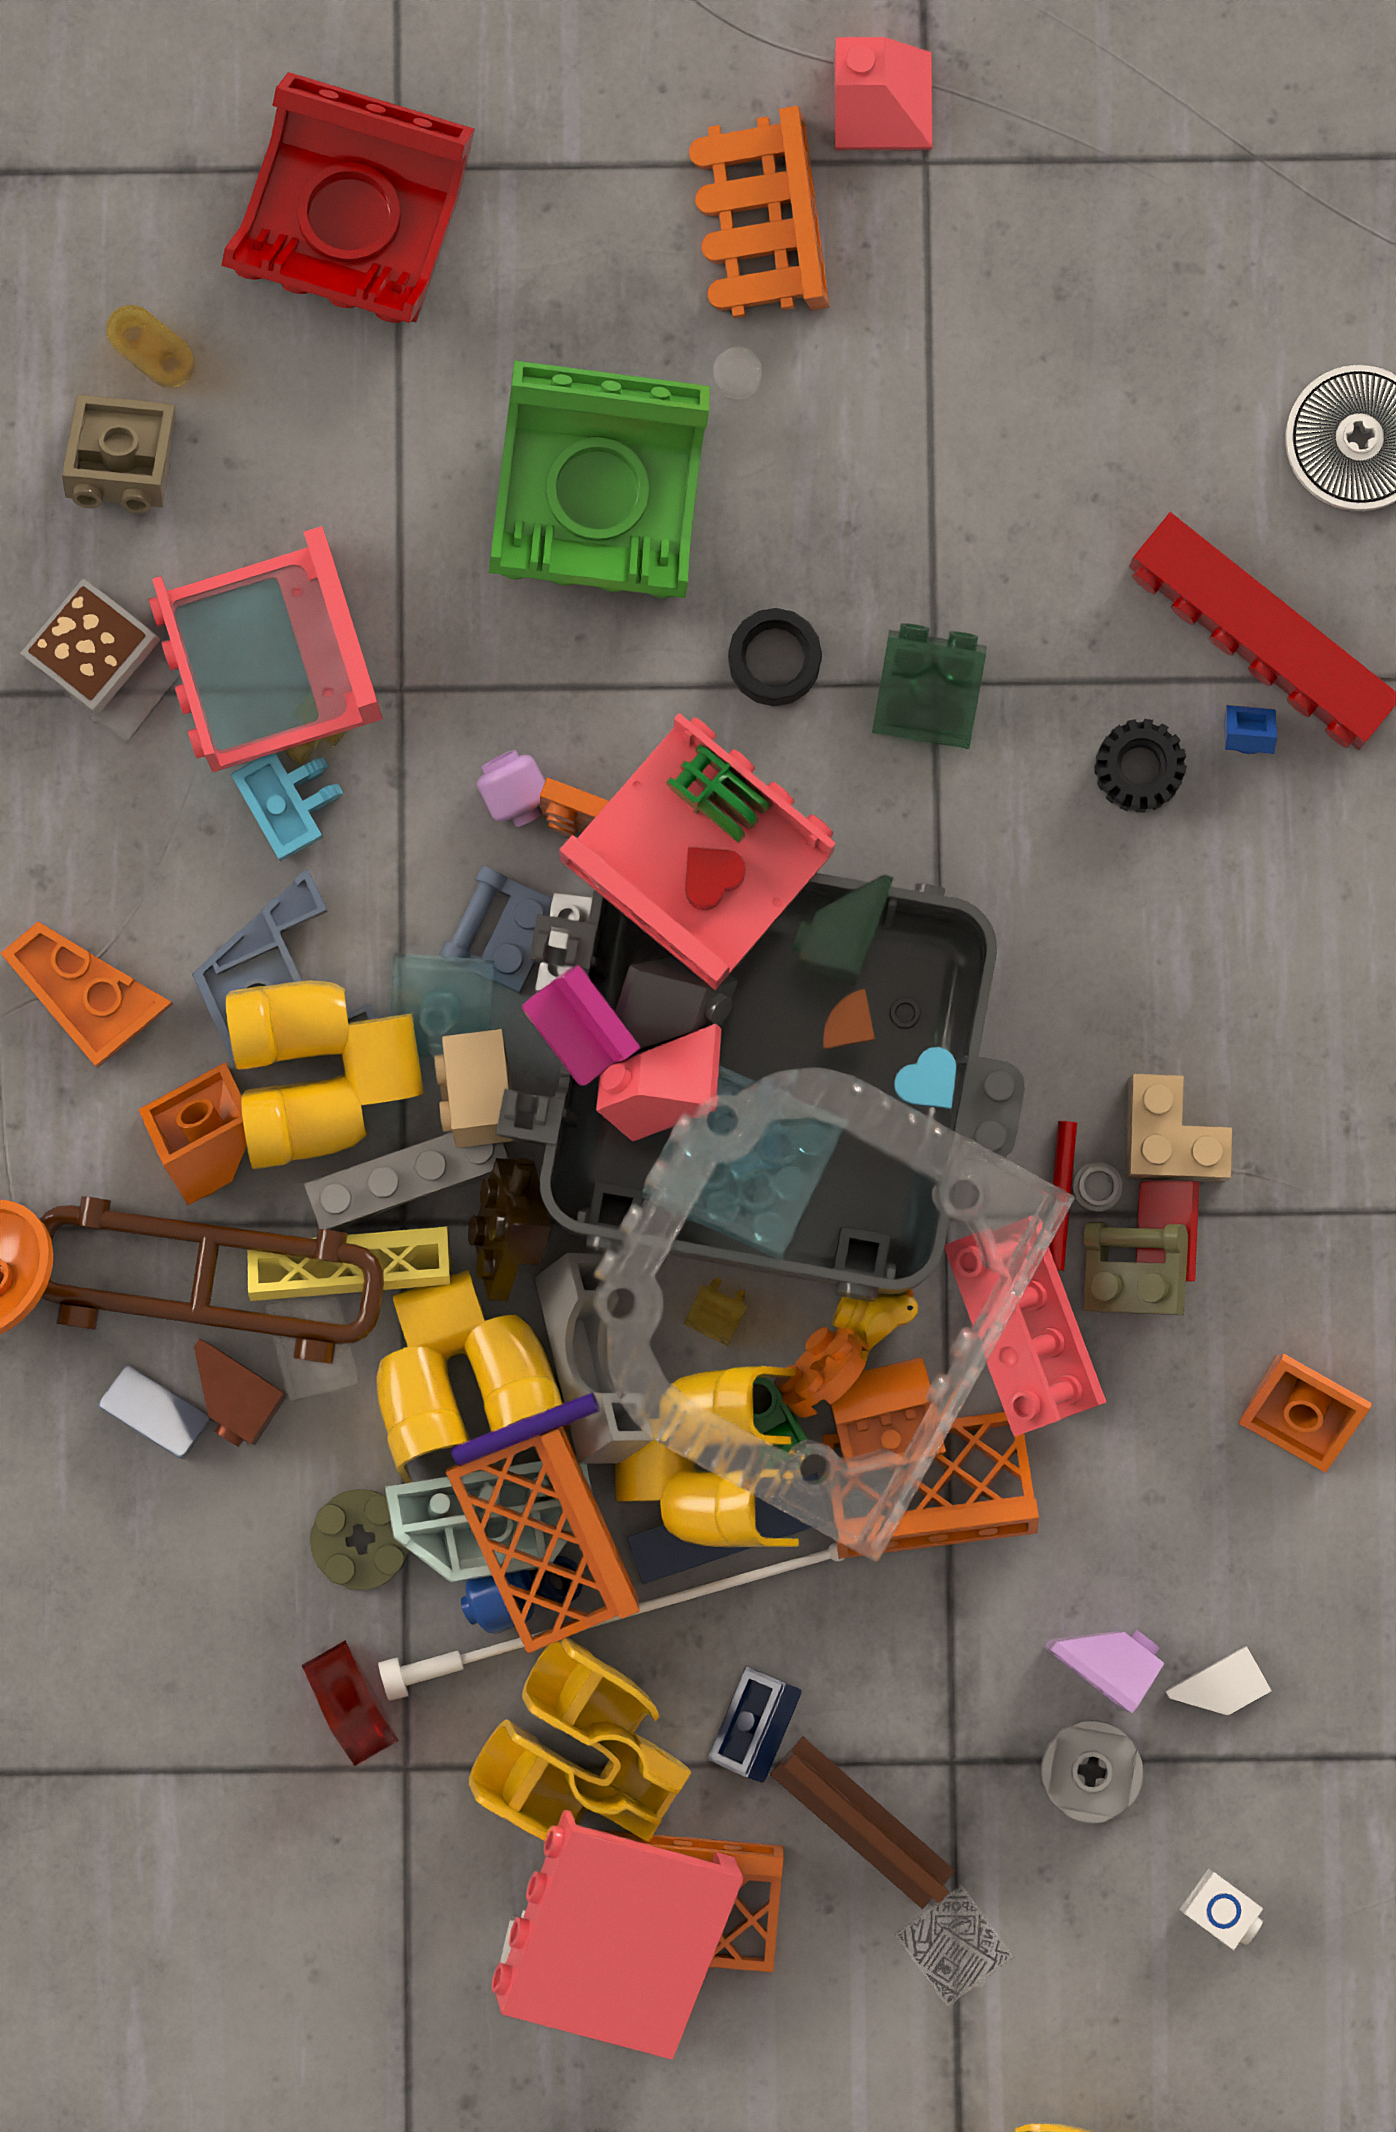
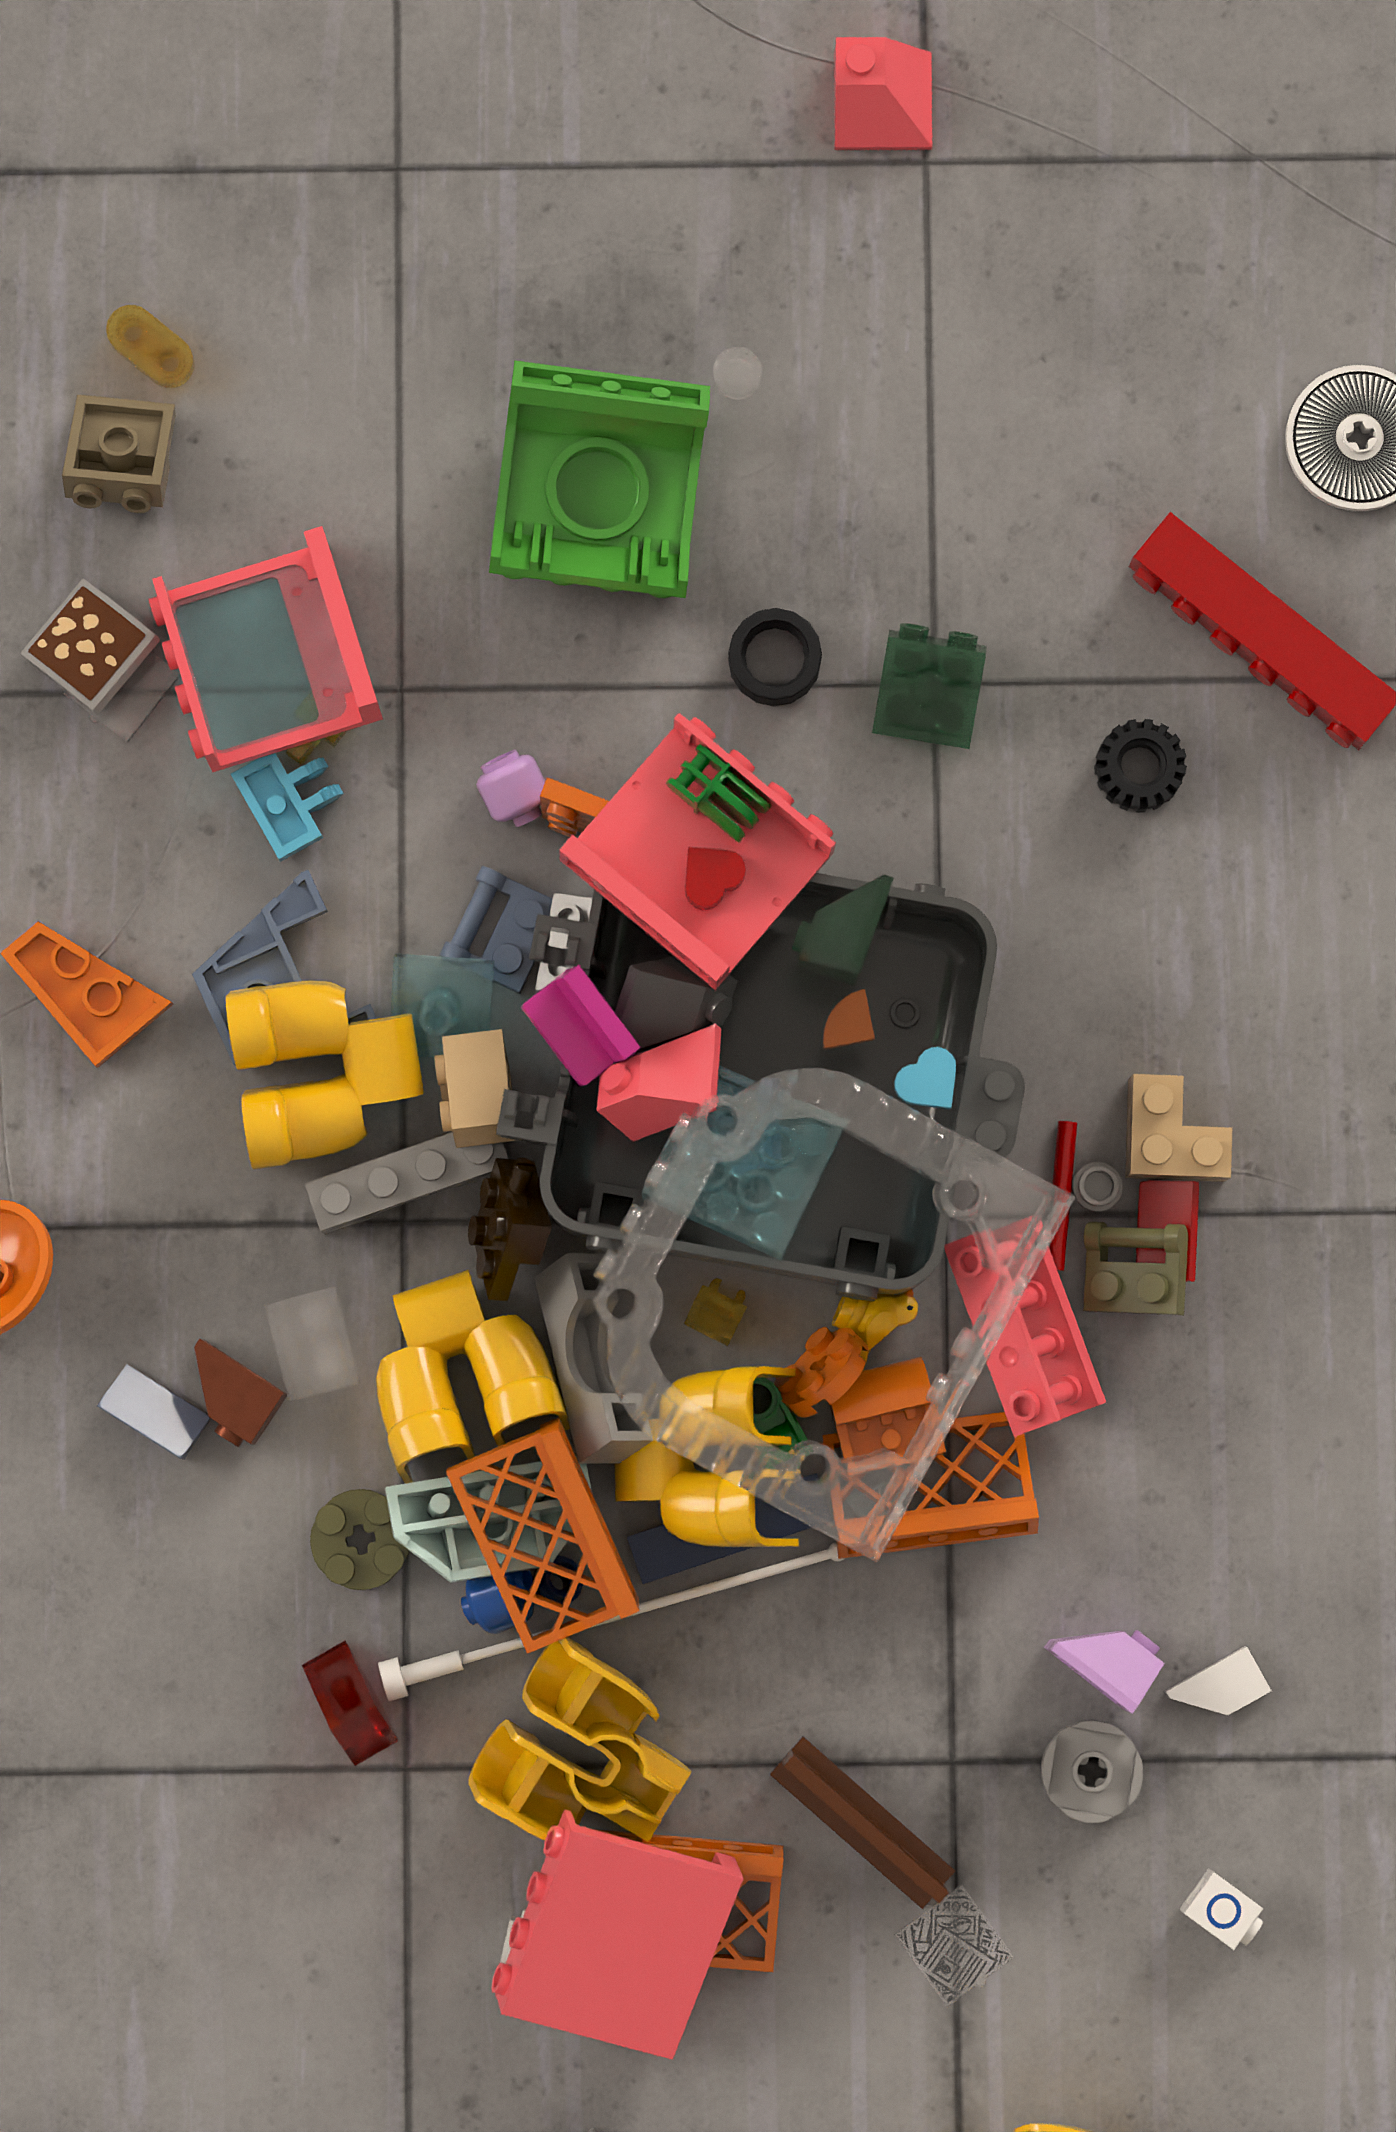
(199, 1132): orange slope -> none
(314, 1339): reddish brown bar -> none
(351, 199): red panel -> none
(406, 1256): light yellow fence -> none
(525, 1429): dark purple piece -> none
(754, 1725): dark blue slope -> none
(757, 192): orange fence -> none
(1250, 729): blue plate -> none
(1304, 1412): orange slope -> none

